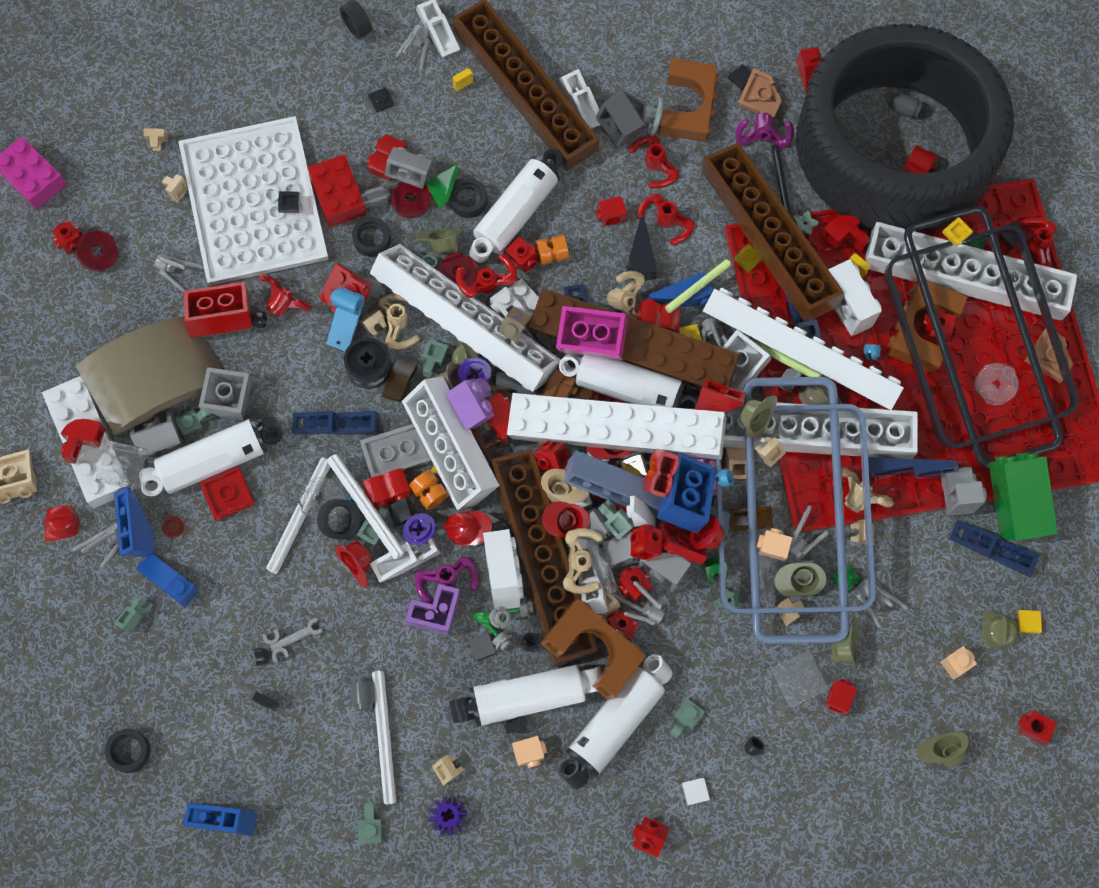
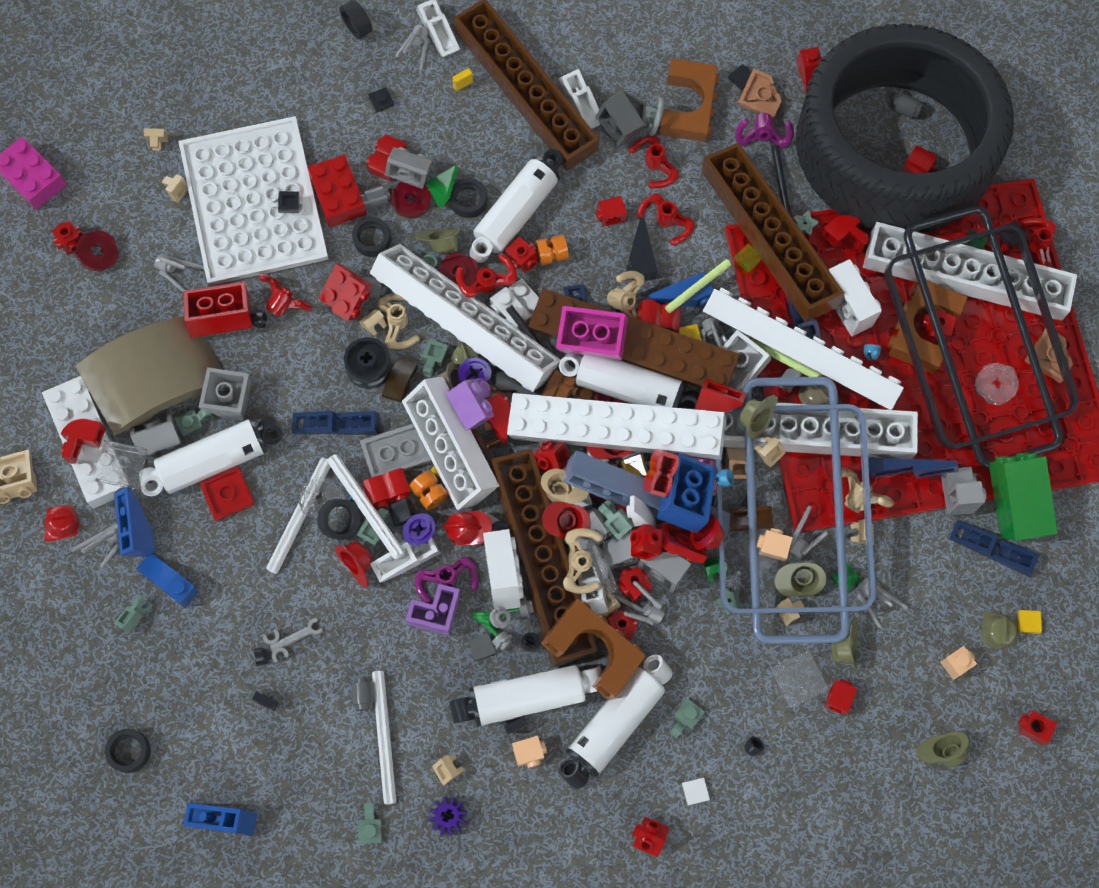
(173, 527): clear red plate -> none
(346, 317): dark azure door -> none
(514, 324): dark tan brick -> none
(862, 265): yellow tile -> none
(957, 232): yellow tile -> none

